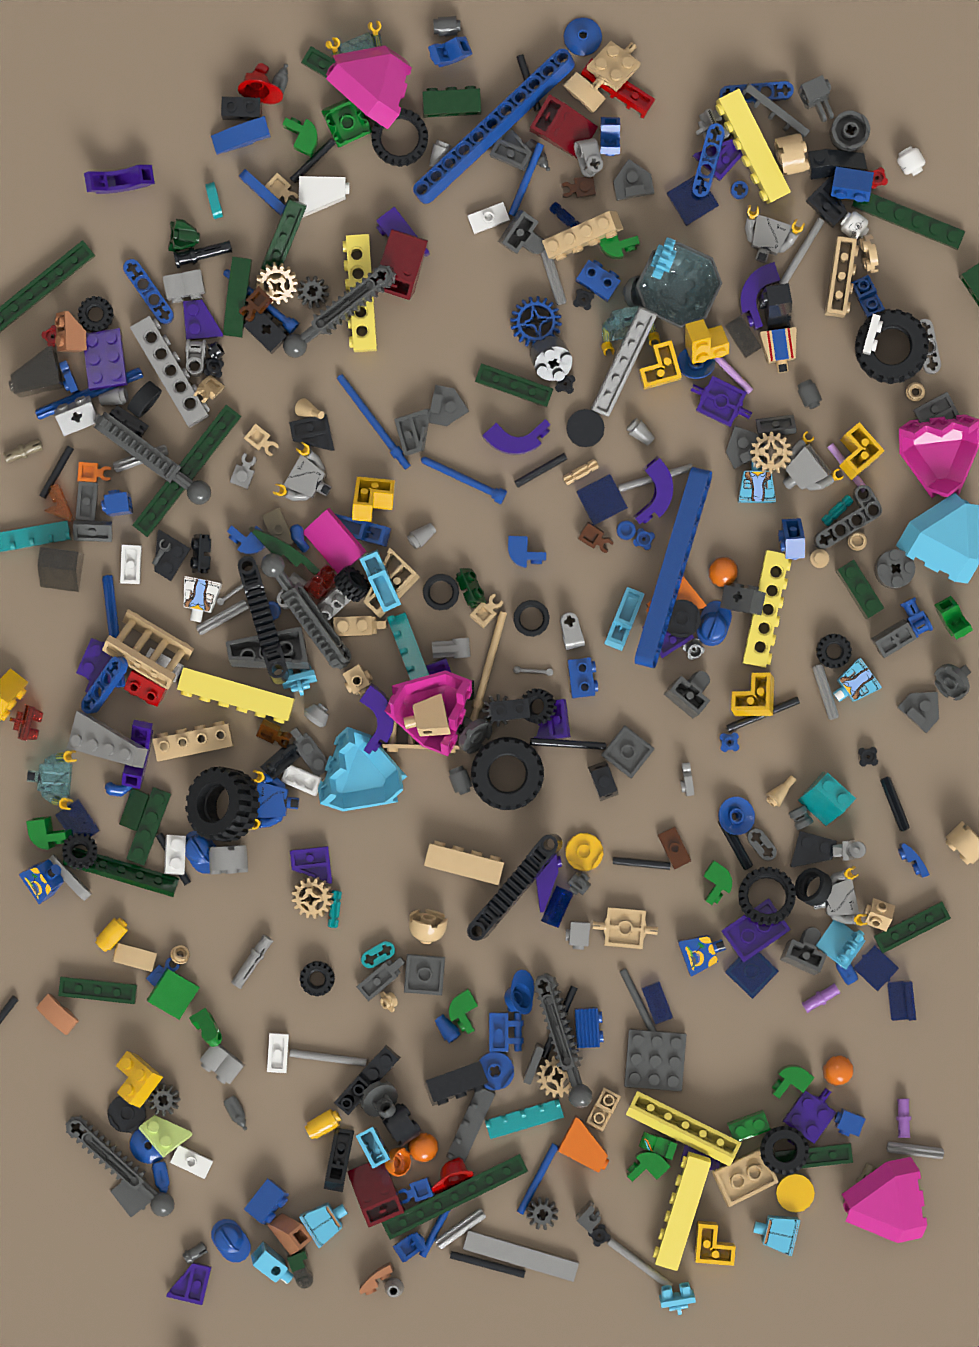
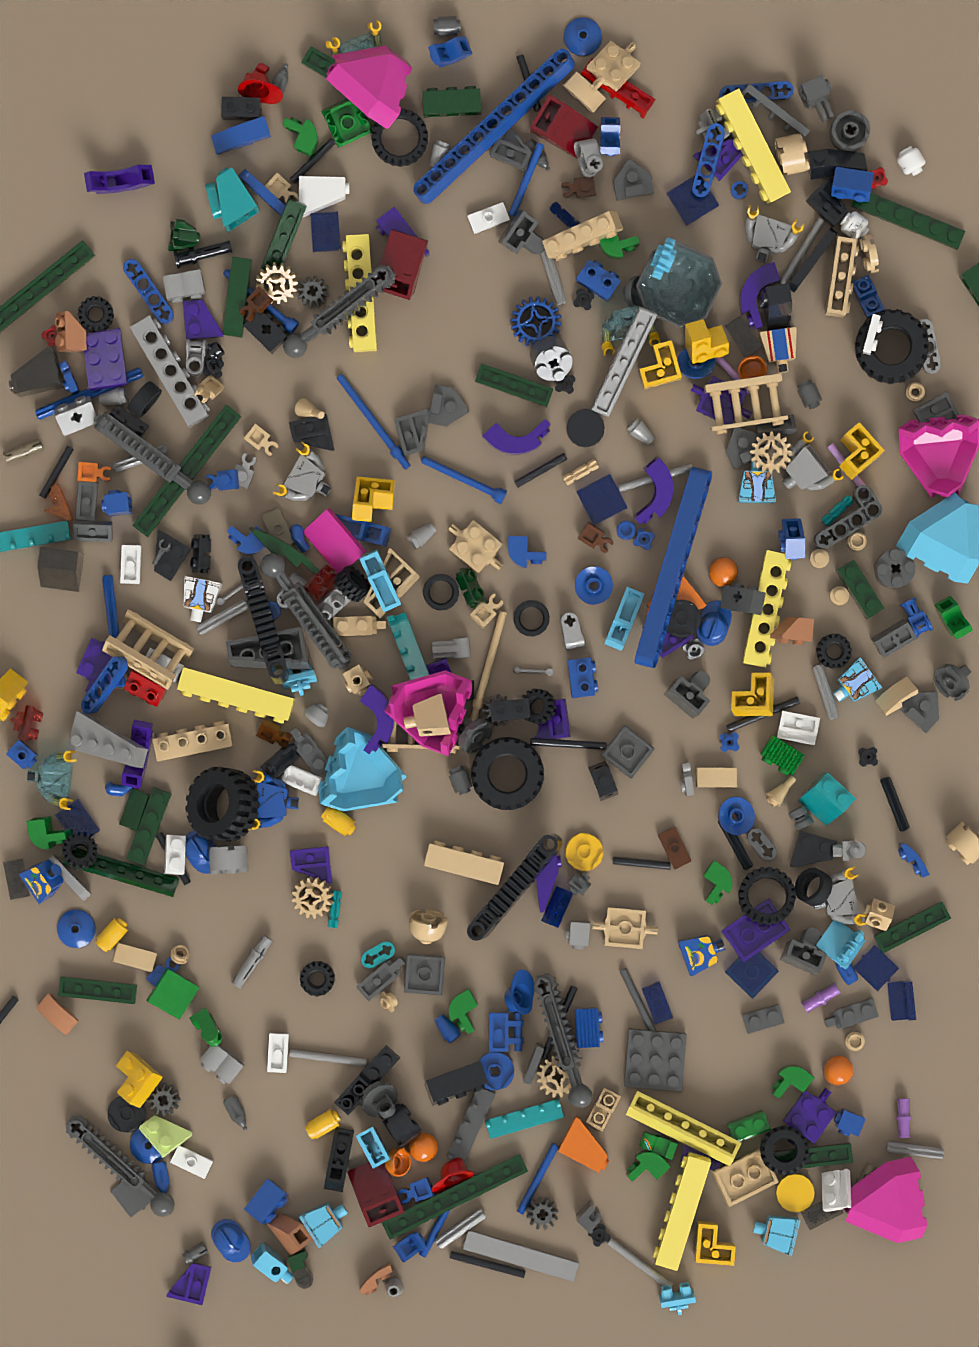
(16, 886): none -> clear smoke plate
(22, 755): none -> blue brick
(85, 924): none -> blue dish
(225, 481): none -> blue plate
(234, 200): none -> teal slope
(325, 232): none -> clear blue plate
(339, 821): none -> yellow head
(475, 547): none -> tan plate
(601, 578): none -> blue dish
(716, 777): none -> tan slope
(734, 388): none -> tan fence
(751, 367): none -> orange hair
(763, 1018): none -> dark grey plate
(782, 755): none -> green brick
(794, 629): none -> nougat slope
(798, 728): none -> white plate
(812, 259): none -> black beam
(816, 1215): none -> clear smoke plate
(836, 1190): none -> white plate
(839, 595): none -> tan plate
(852, 1014): none -> dark grey hinge
(854, 1041): none -> tan plate
(893, 697): none -> tan slope

